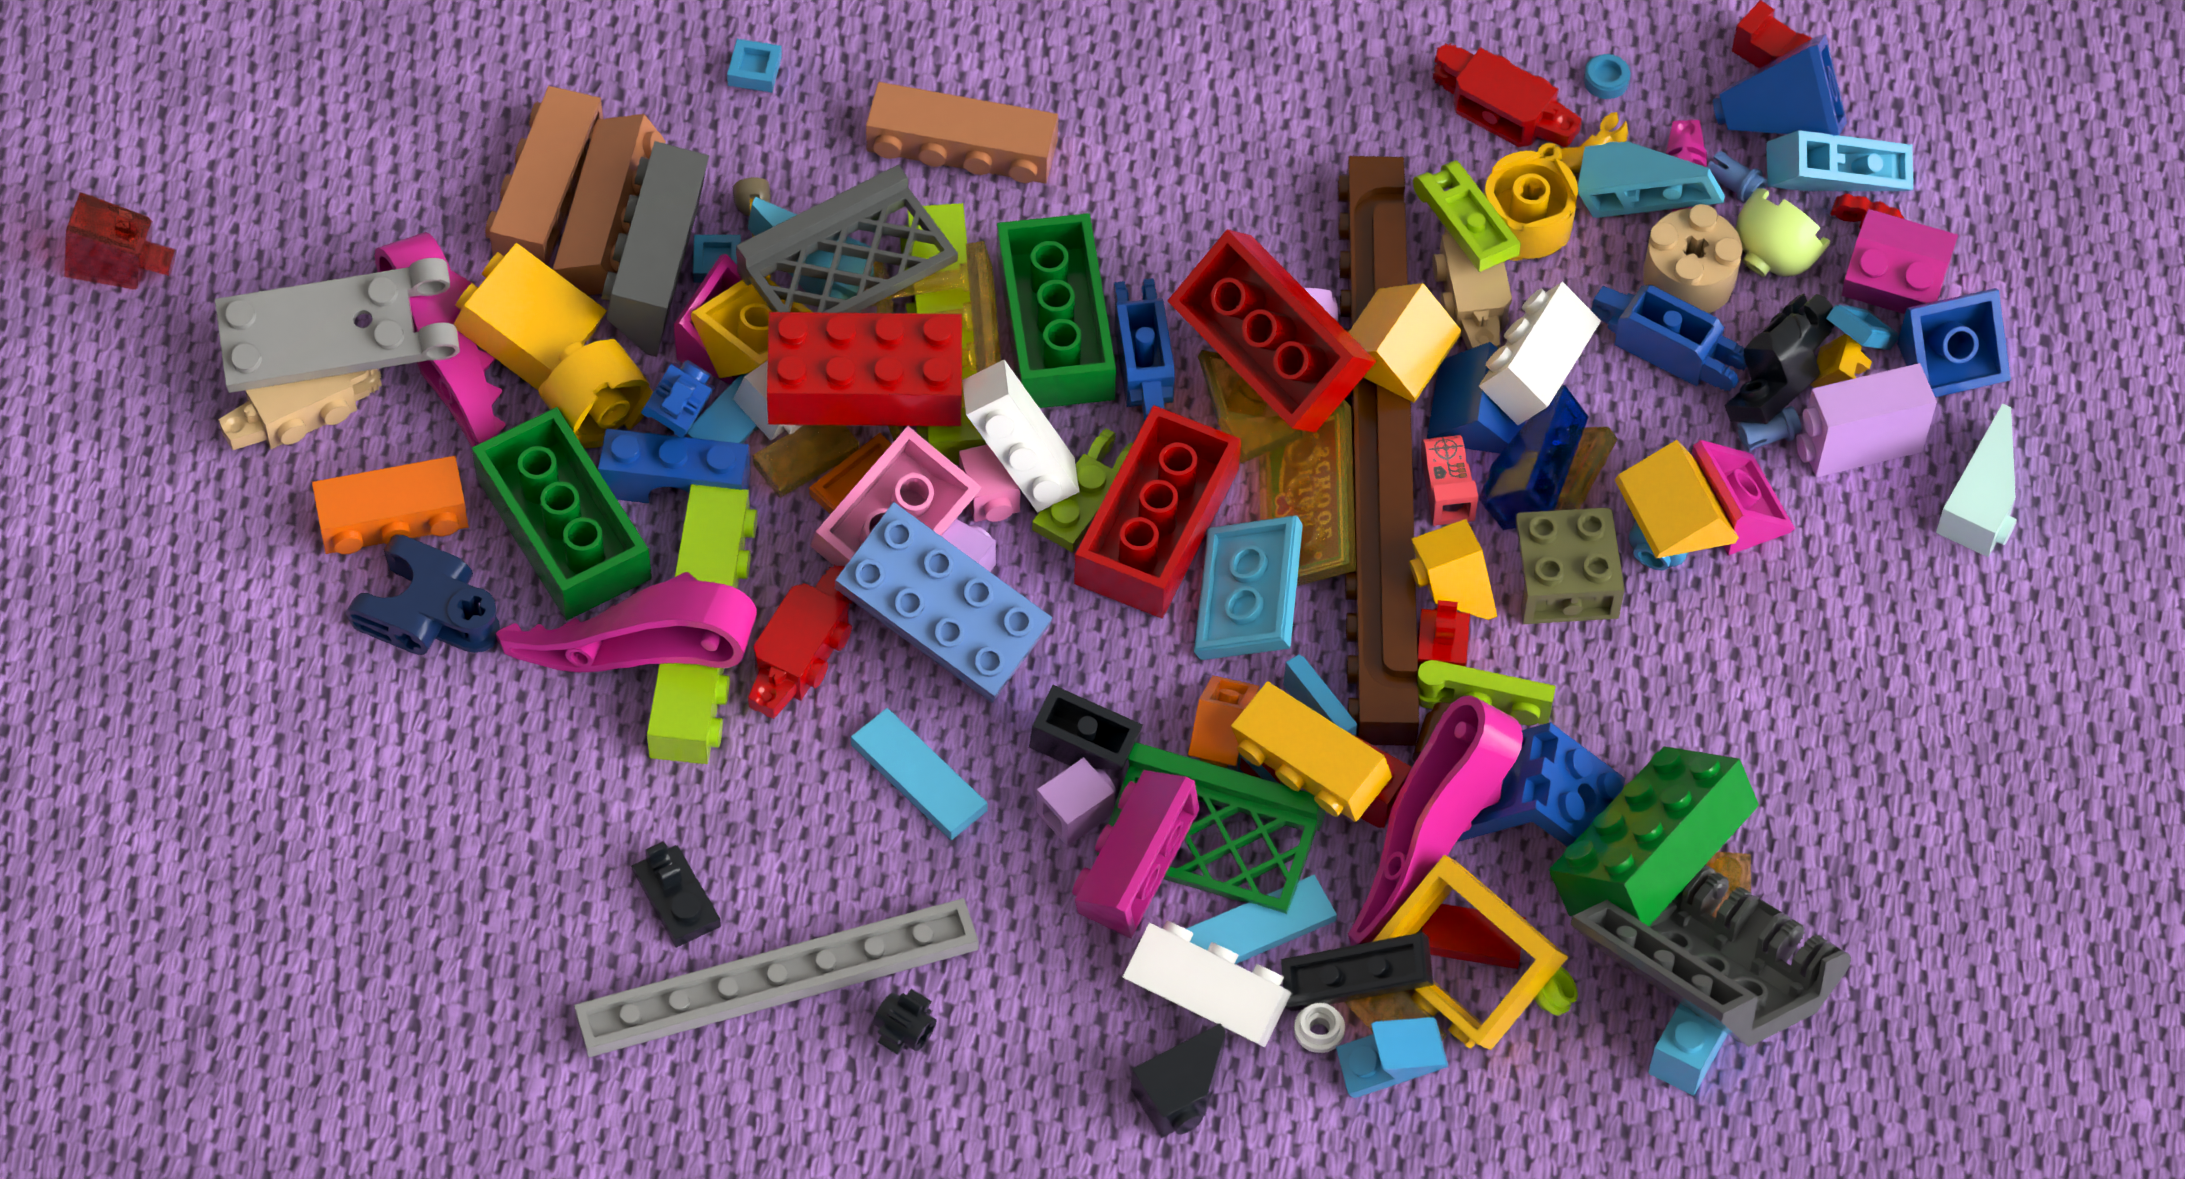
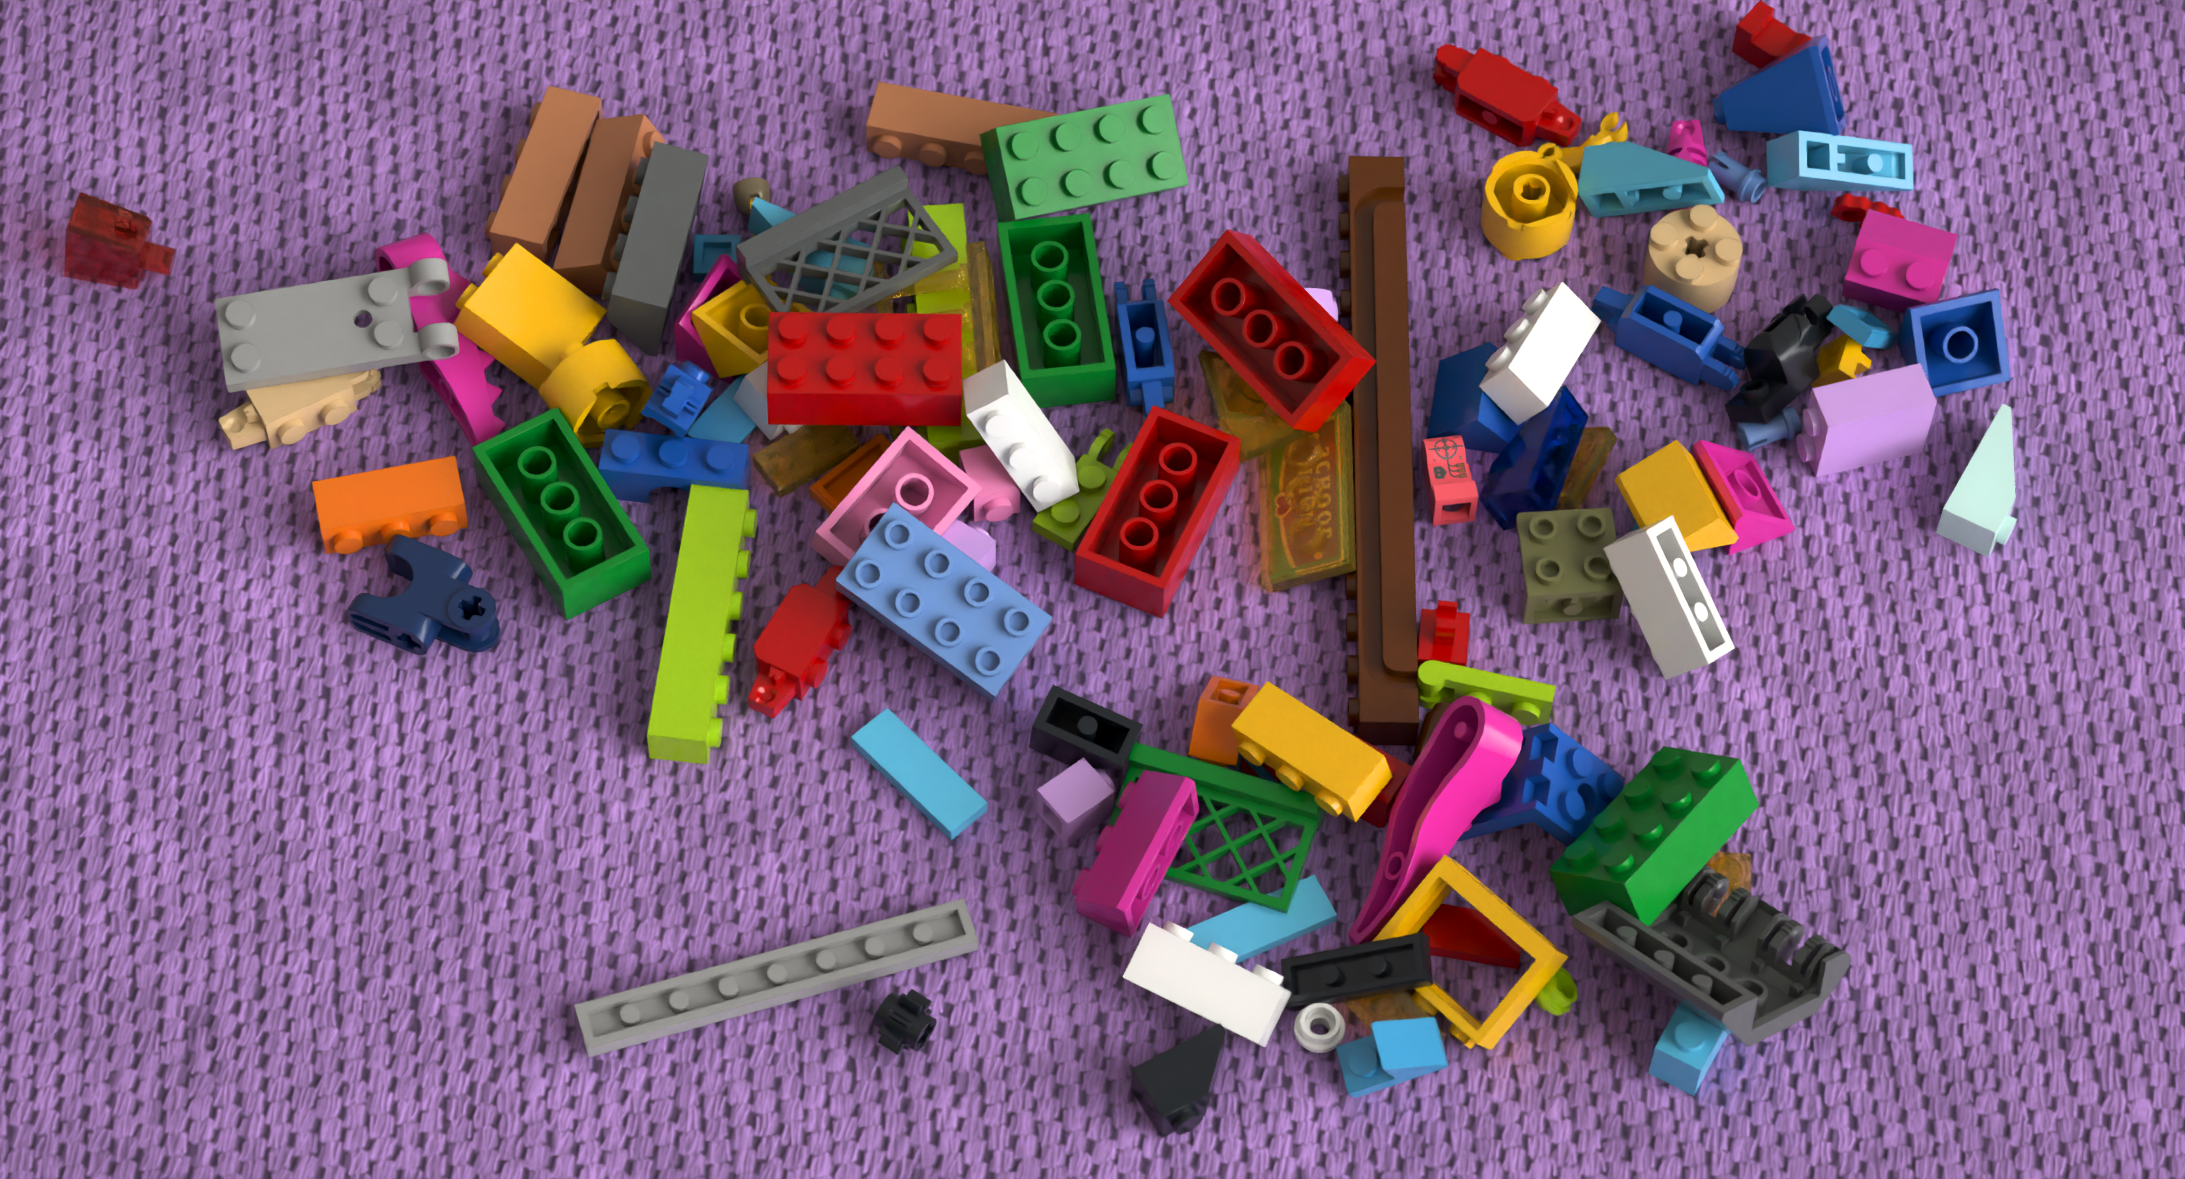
(658, 625): dark pink animal -> none
(675, 894): black plate -> none
(754, 65): dark azure plate -> none
(1084, 159): none -> brick
(1248, 588): medium azure tile -> none
(1310, 689): dark azure tile -> none
(1406, 336): yellow slope -> none
(1454, 569): yellow slope -> none
(1467, 215): lime plate -> none
(1472, 298): tan hinge -> none
(1607, 76): dark azure tile -> none
(1668, 598): none -> white brick
(1777, 237): yellowish green cylinder -> none

